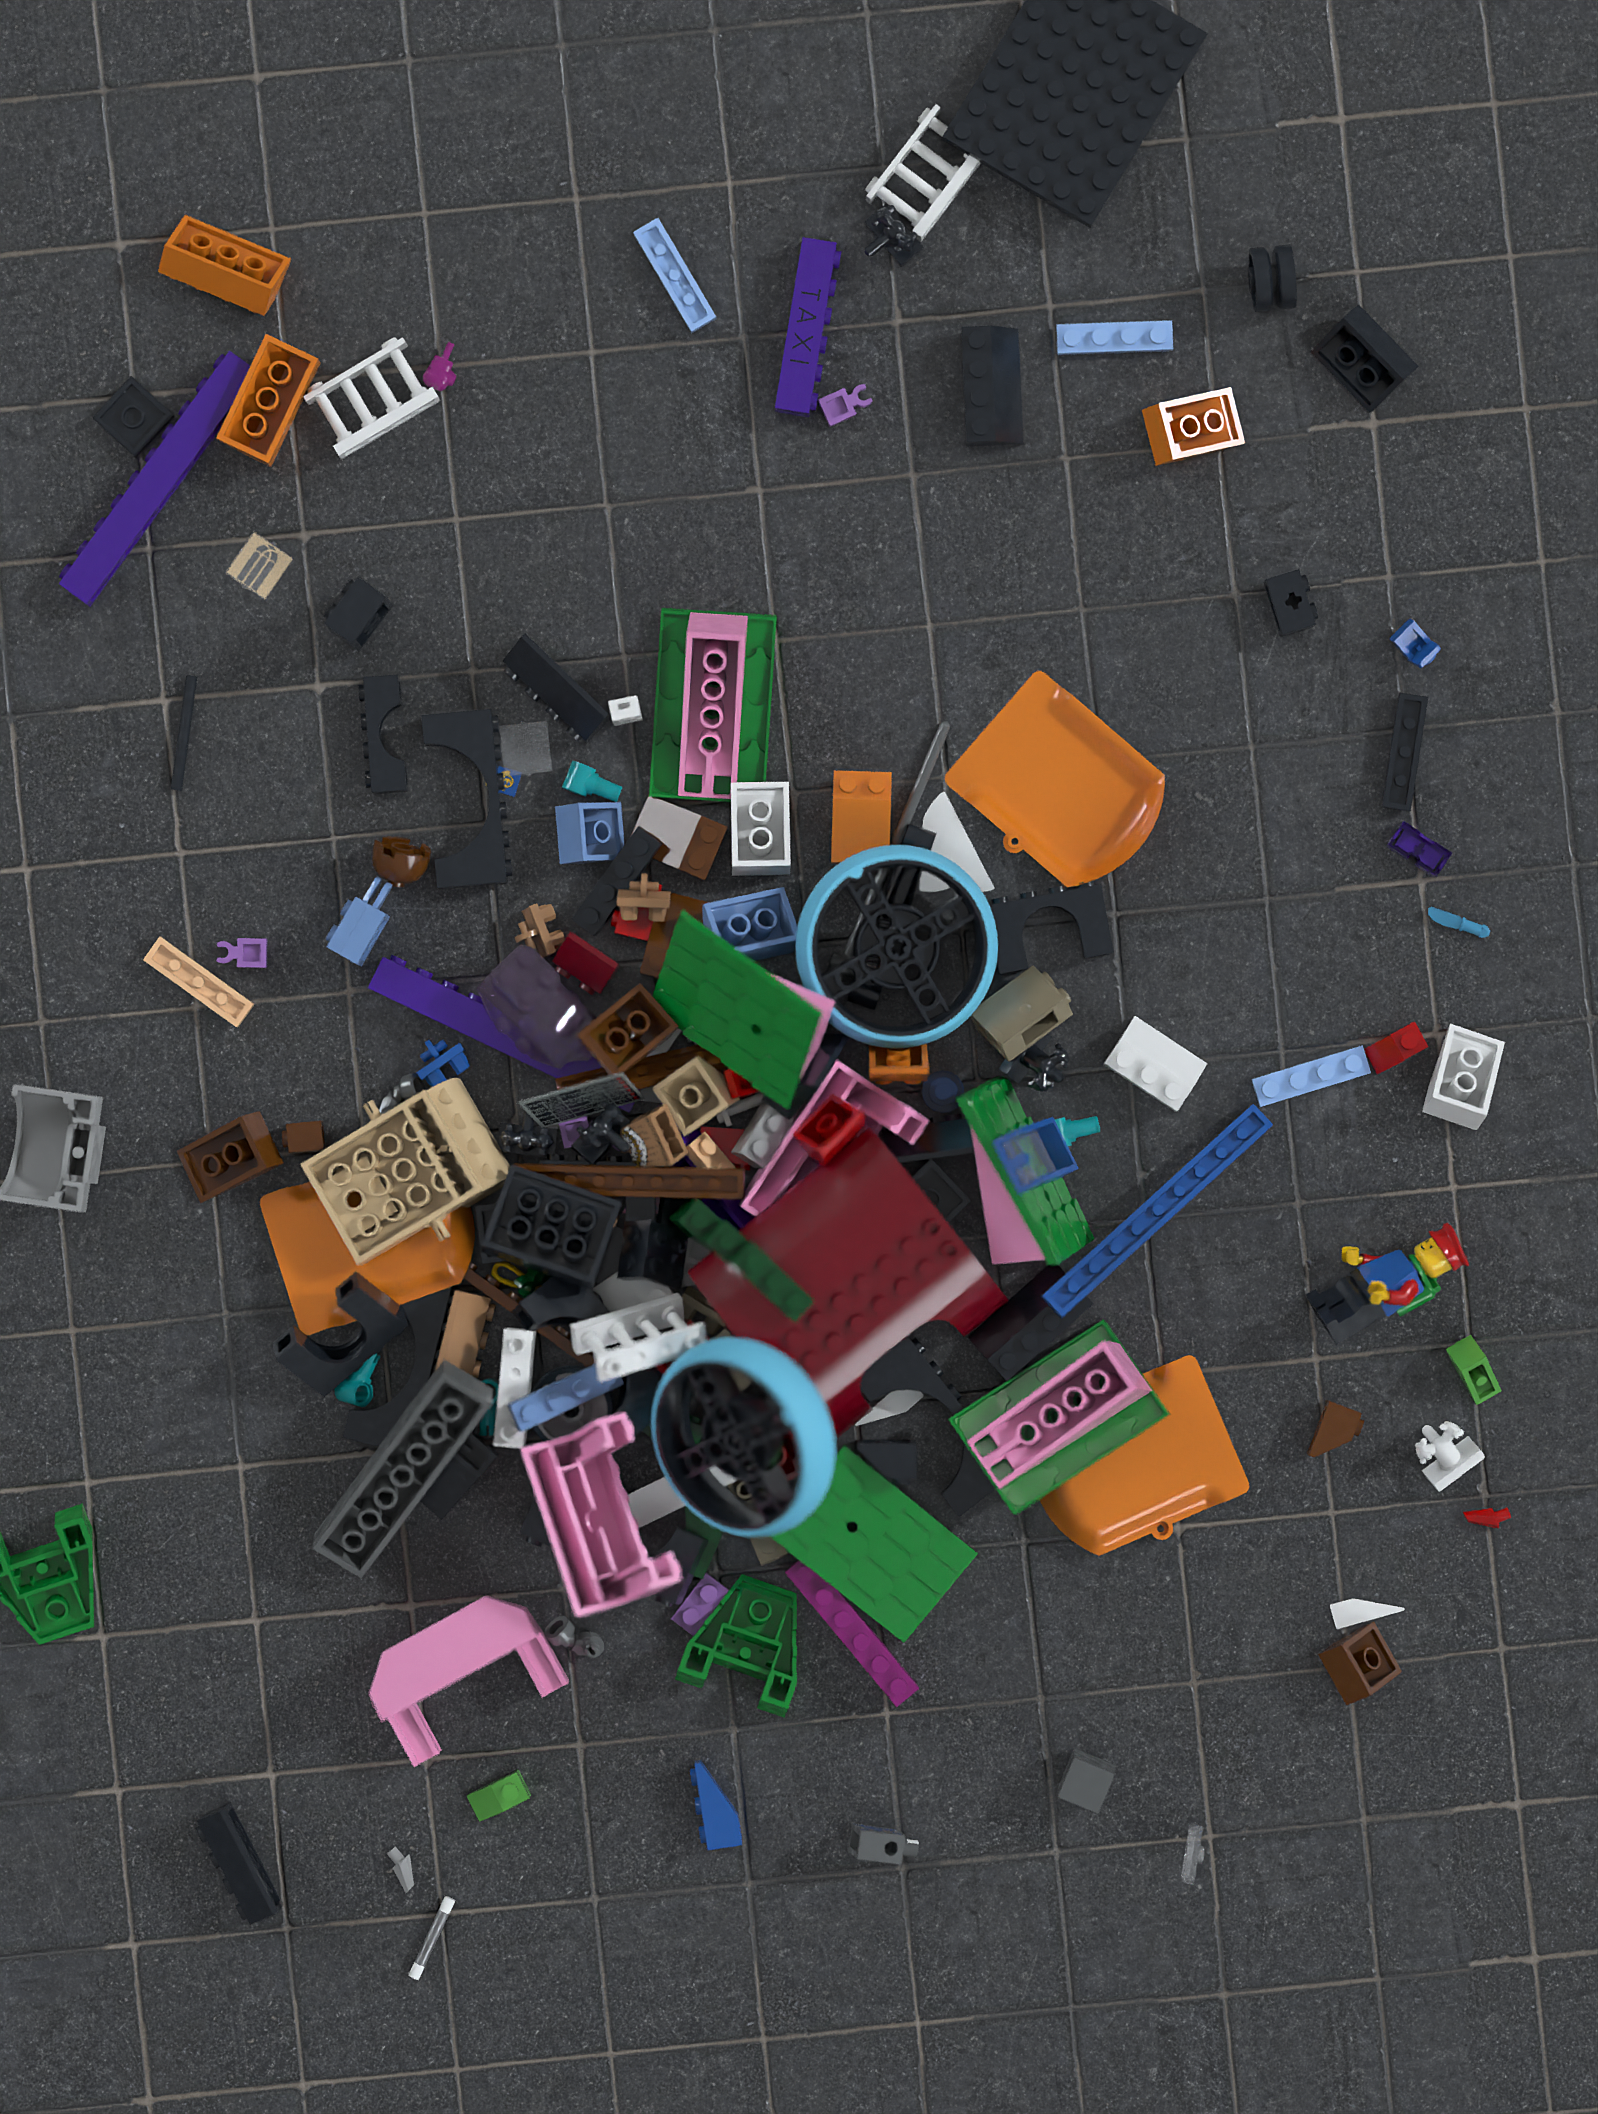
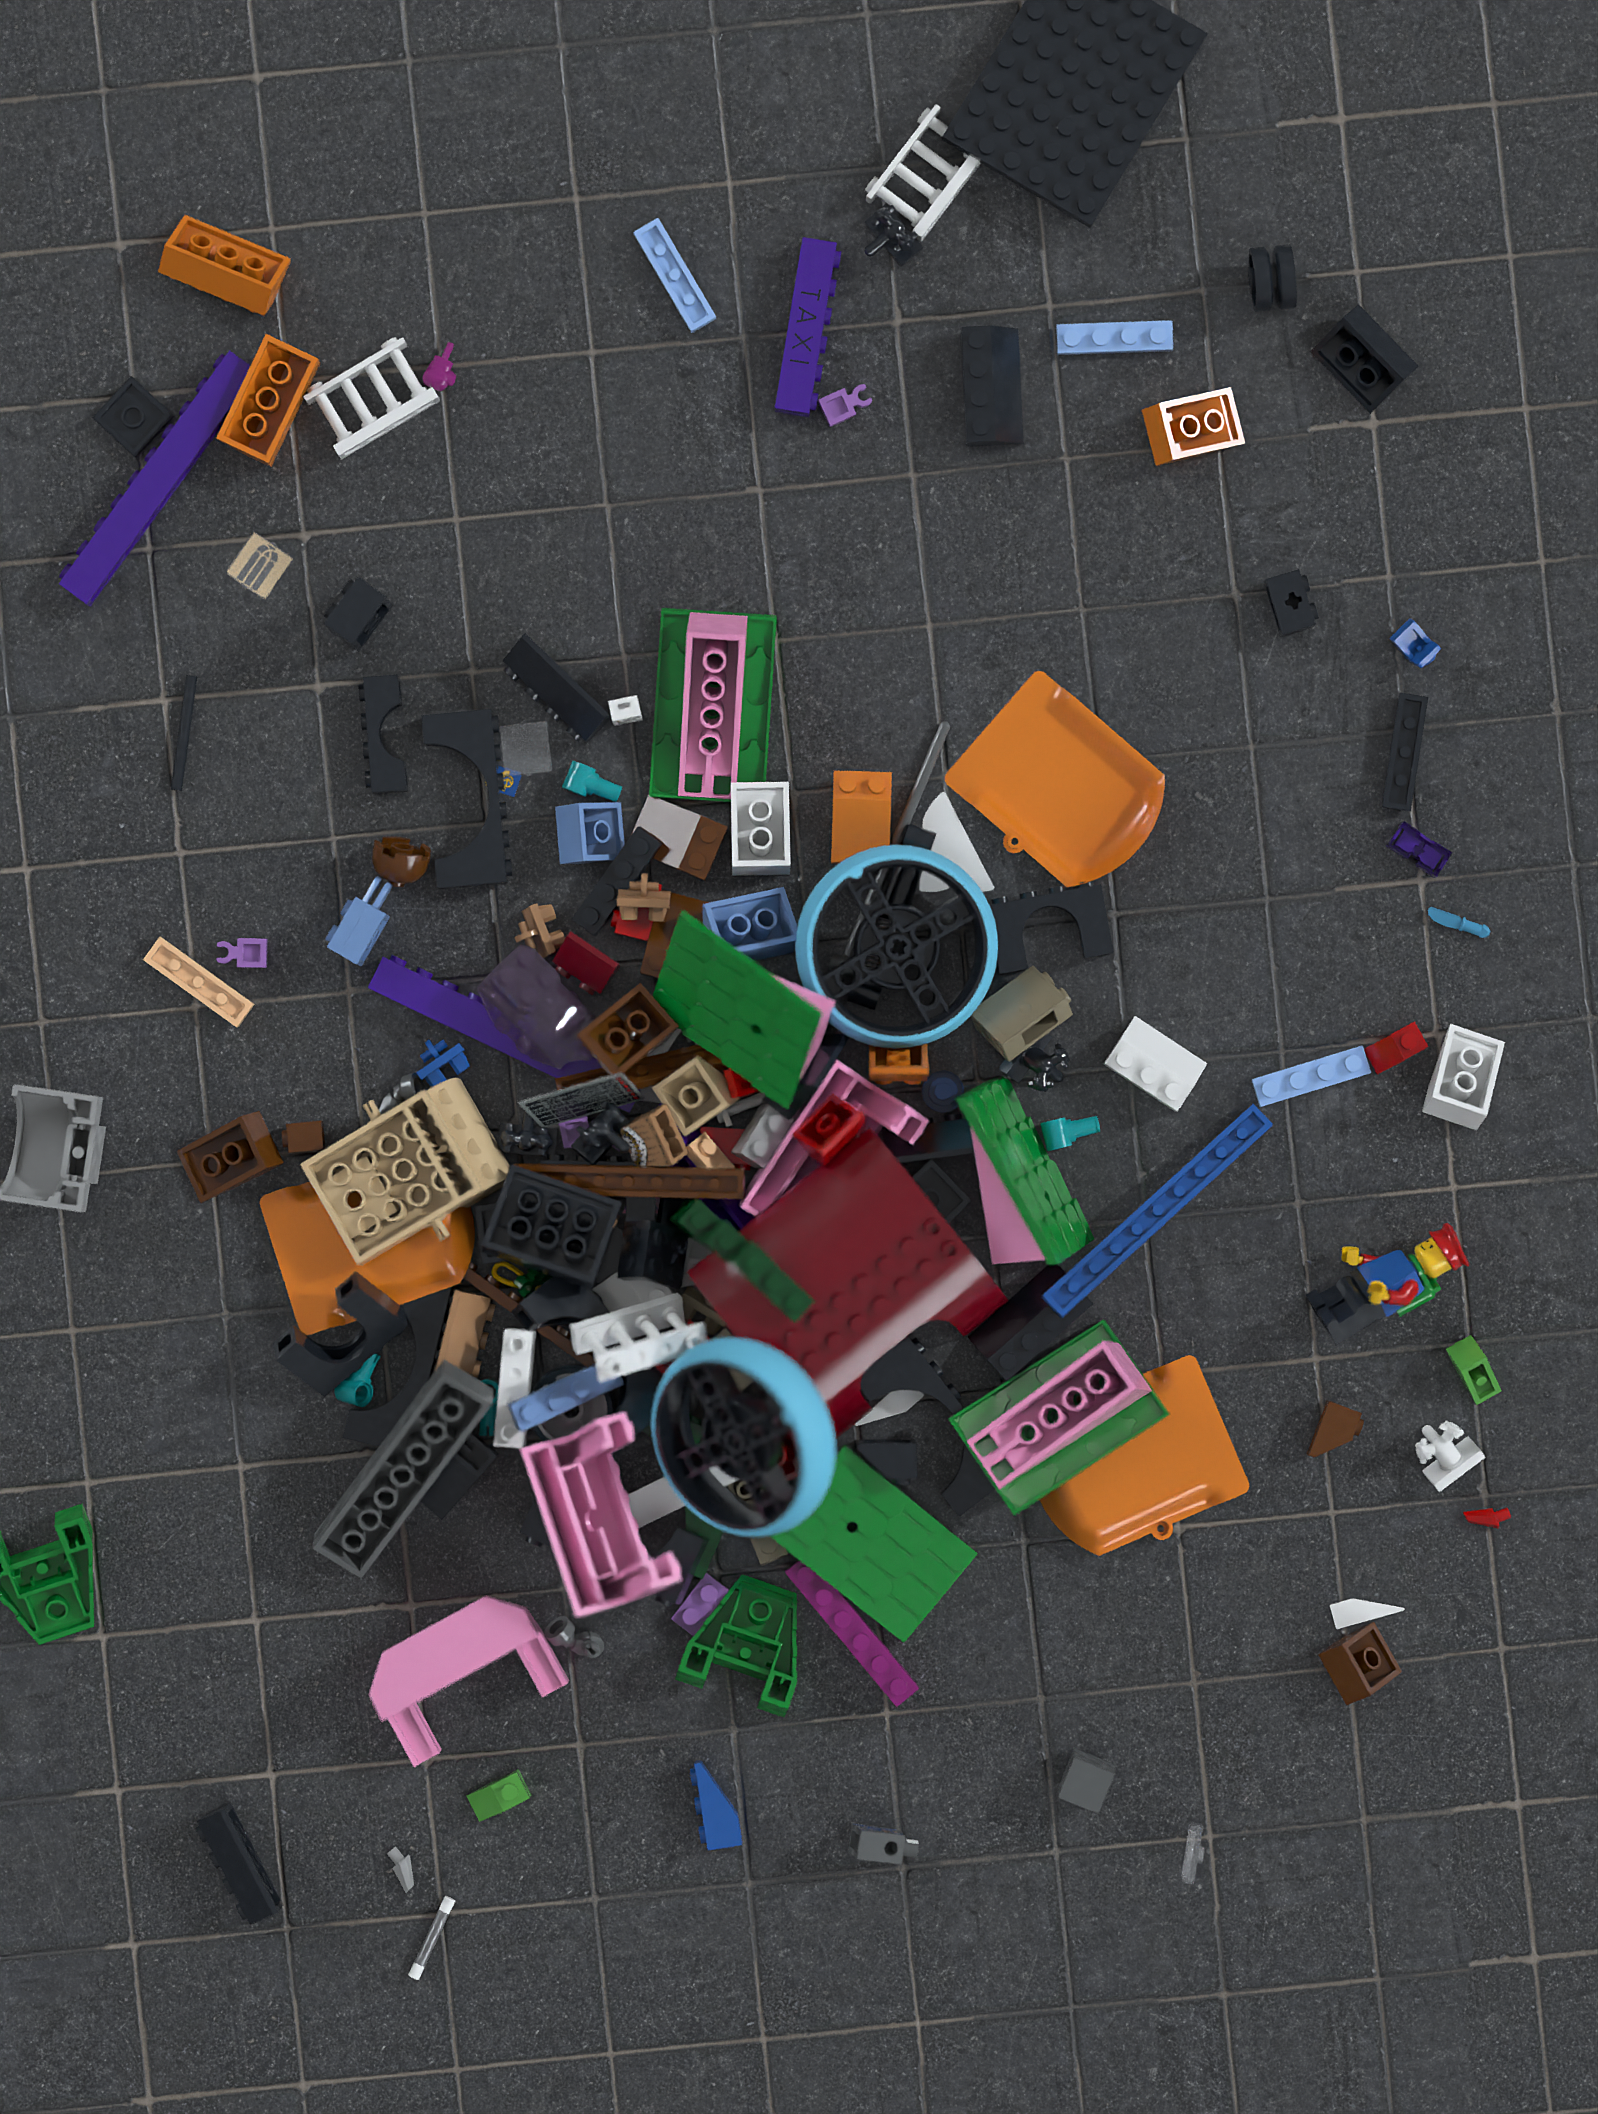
(1035, 1155): blue door -> none

